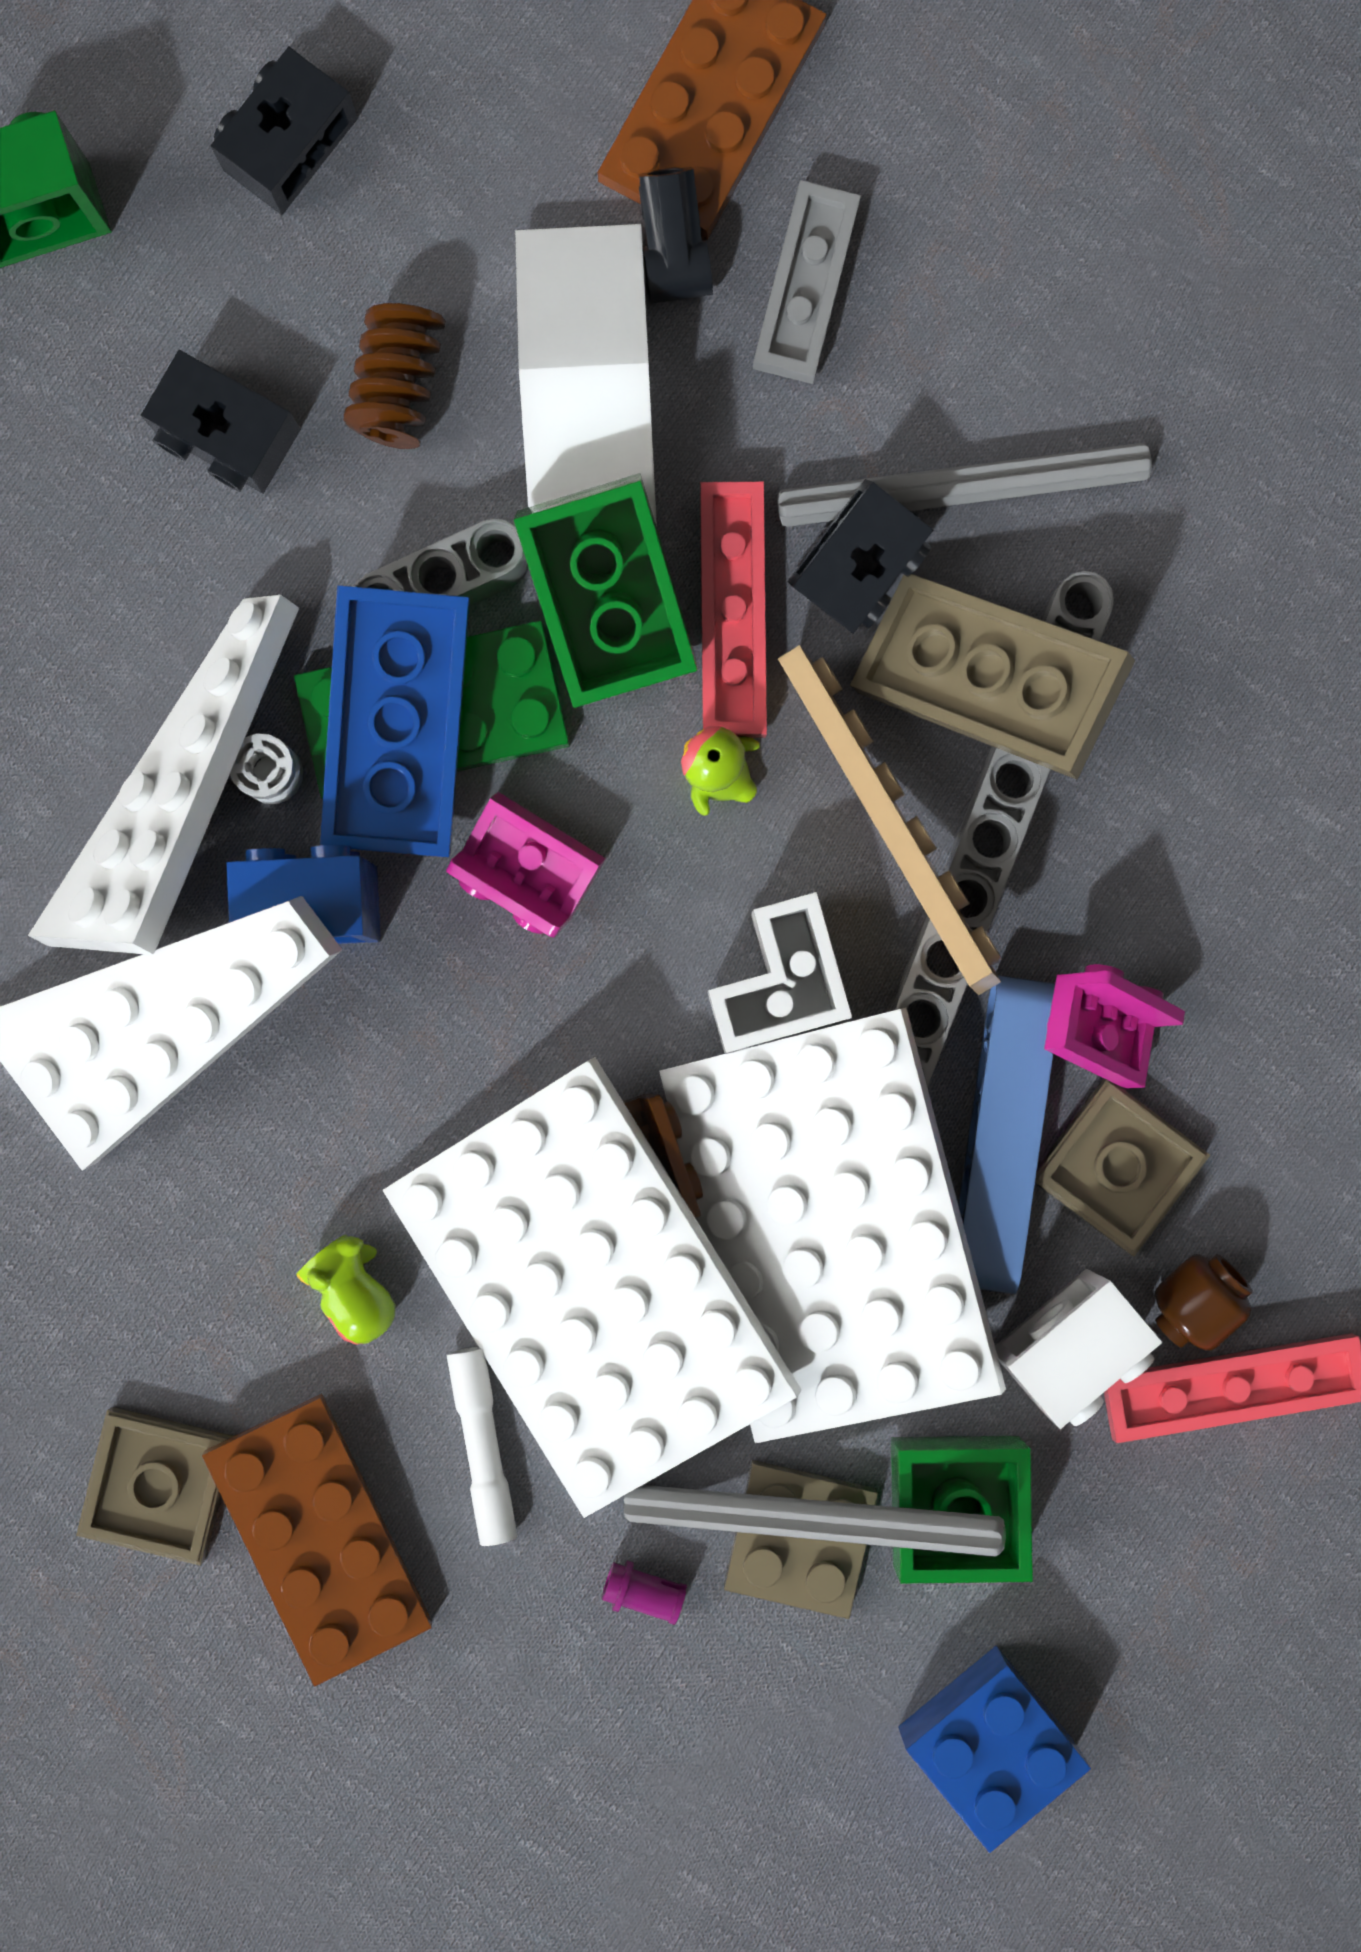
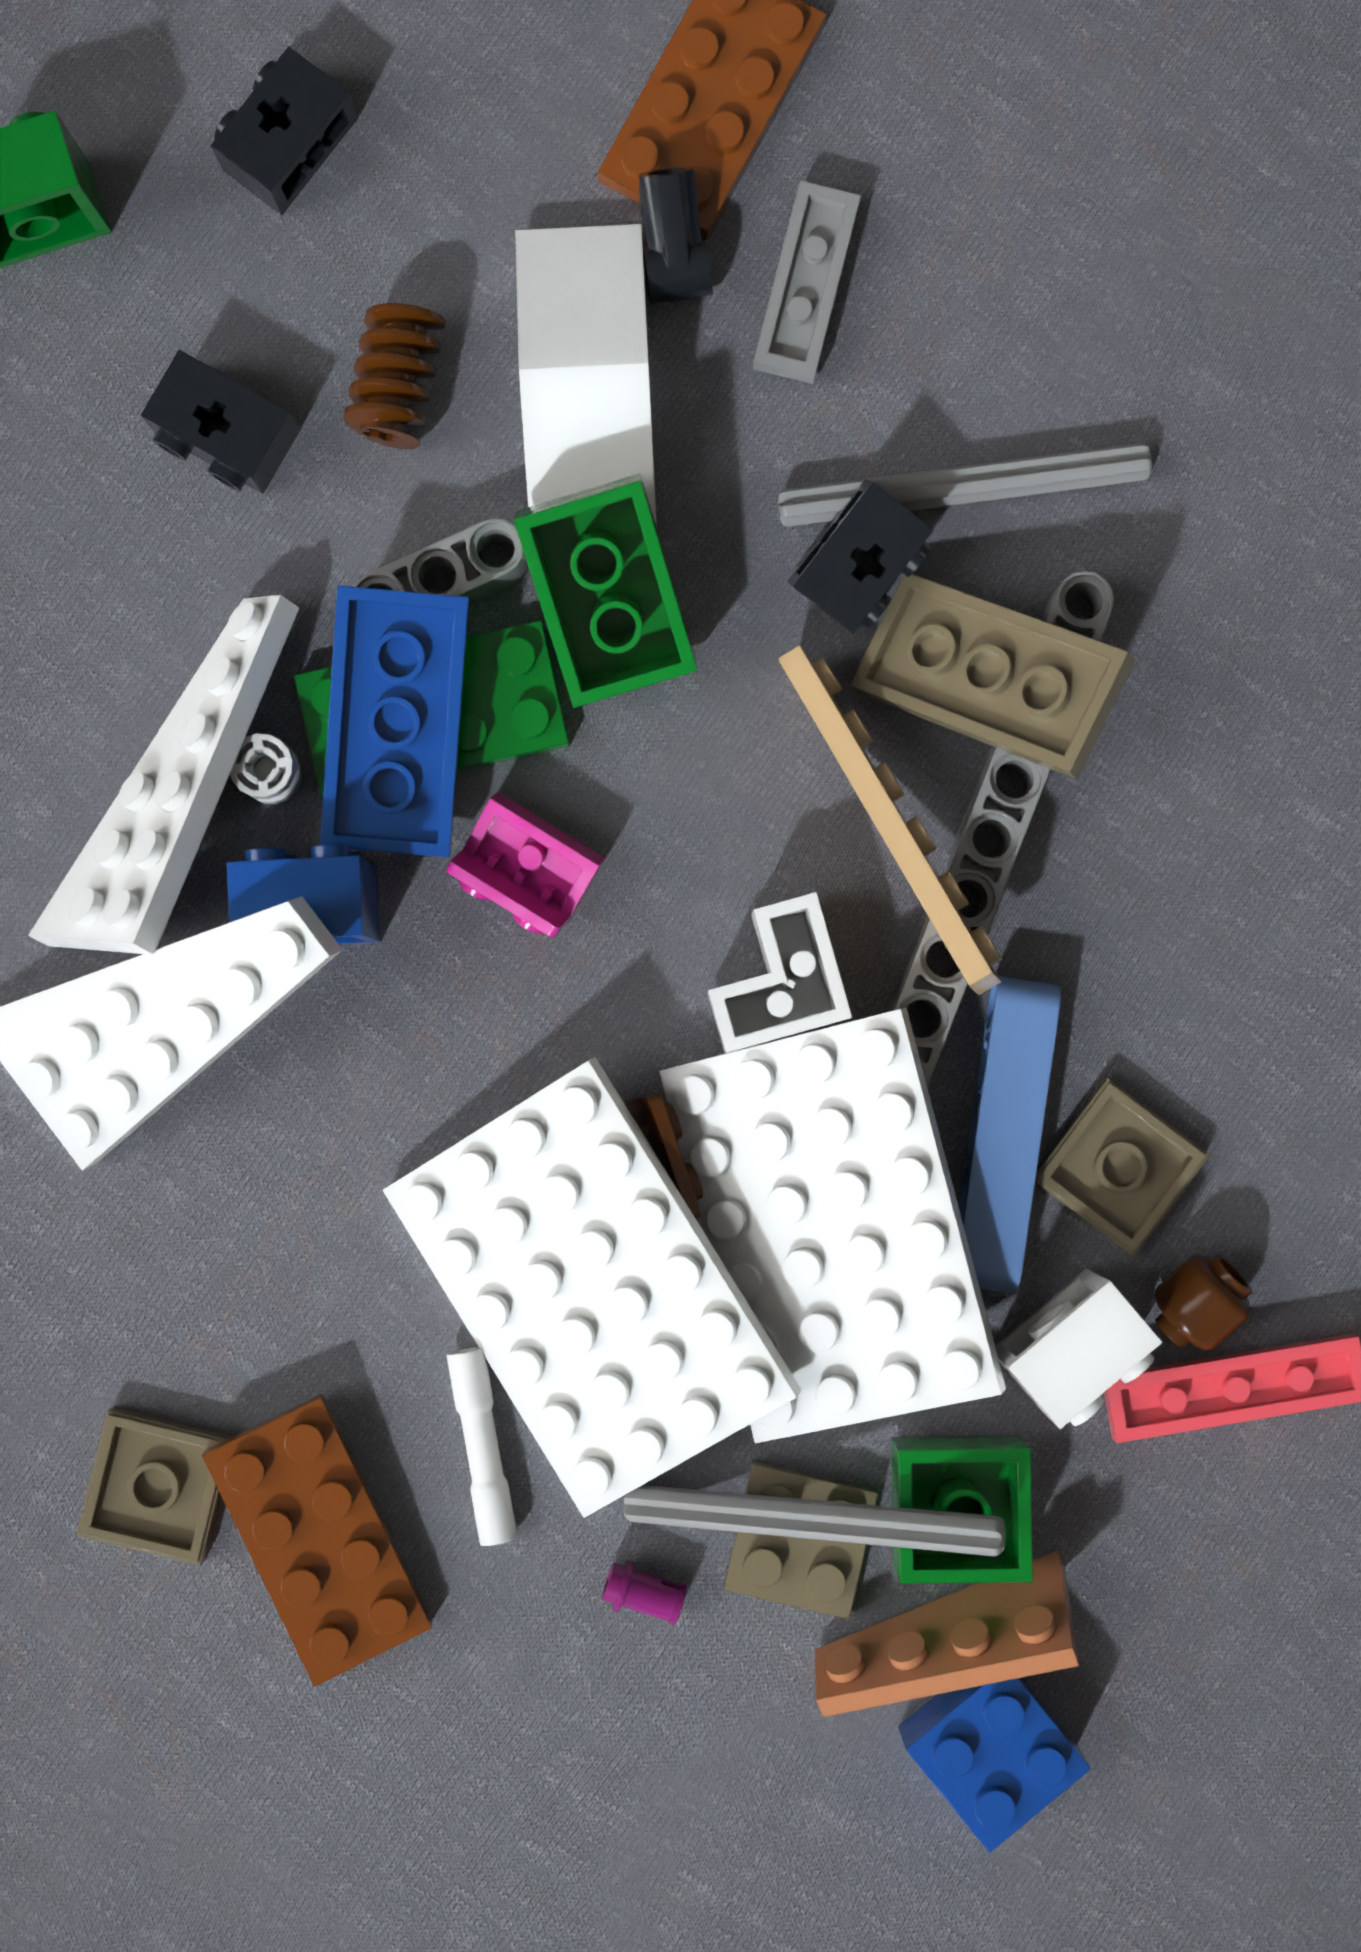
(350, 1296): lime animal -> none
(722, 779): lime animal -> none
(733, 607): coral plate -> none
(953, 1643): none -> nougat wing
(1107, 1023): dark pink bracket -> none

